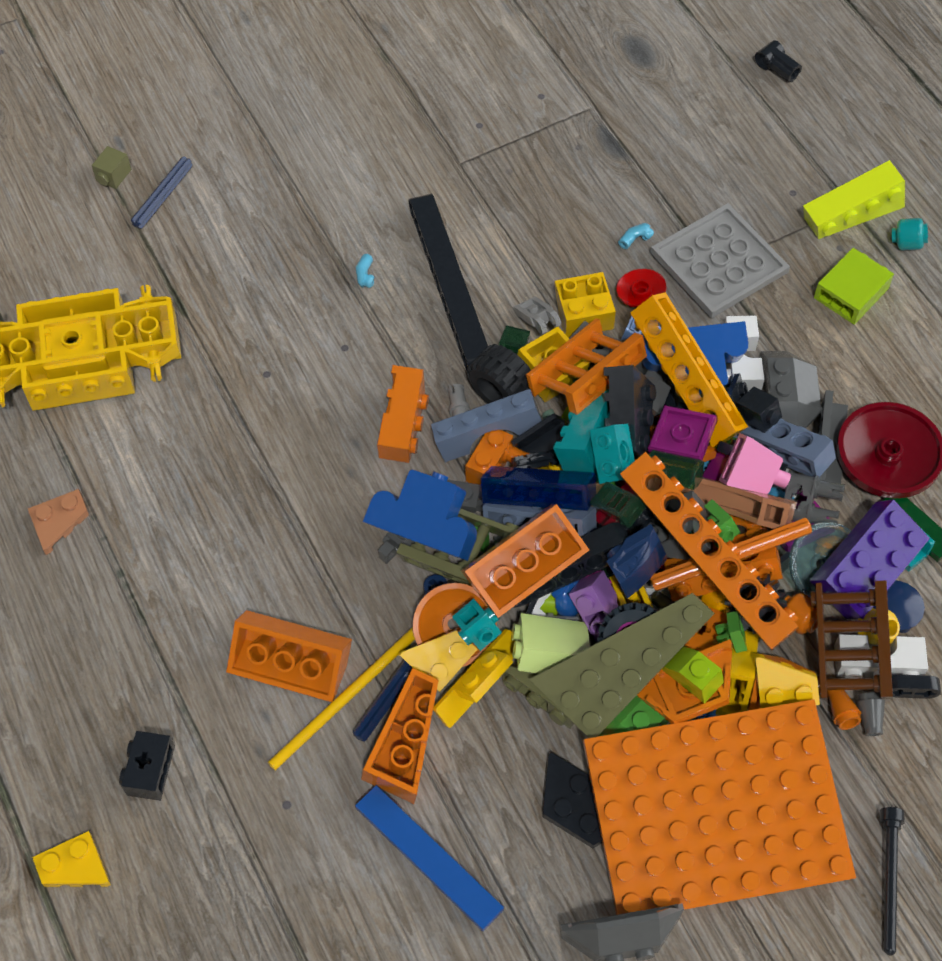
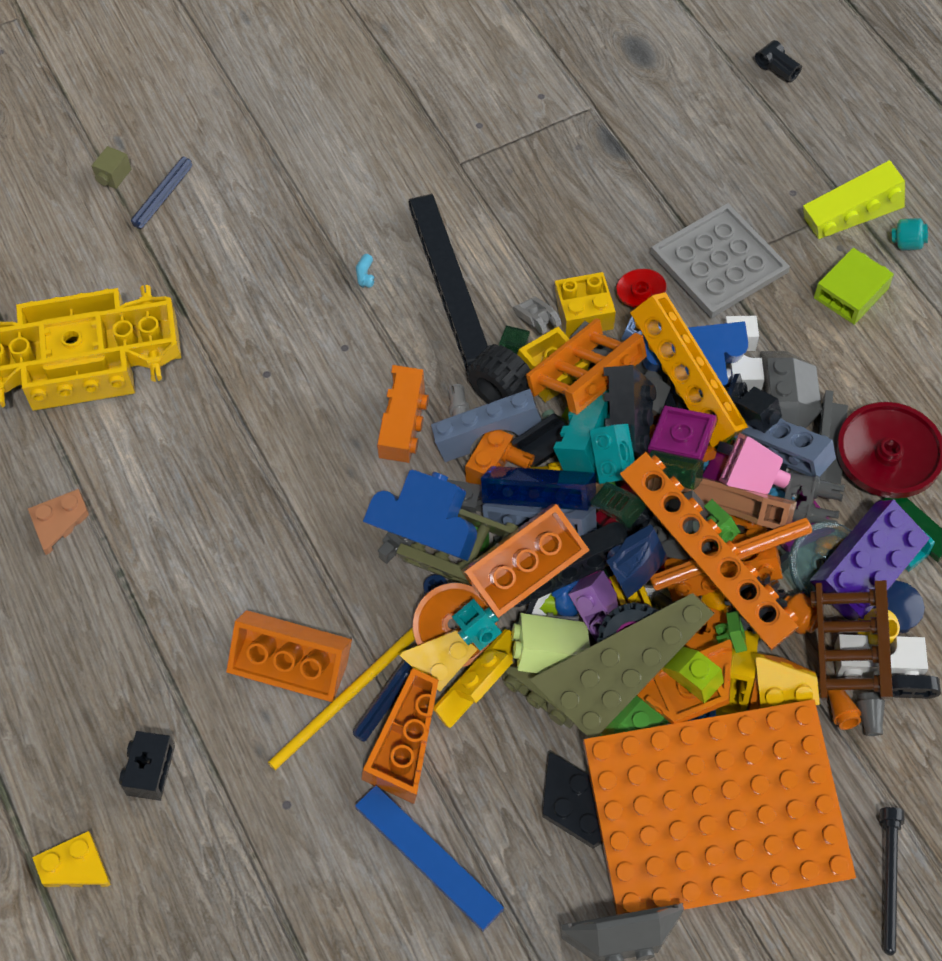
(536, 460): black axle -> none
(634, 232): medium azure arm -> none

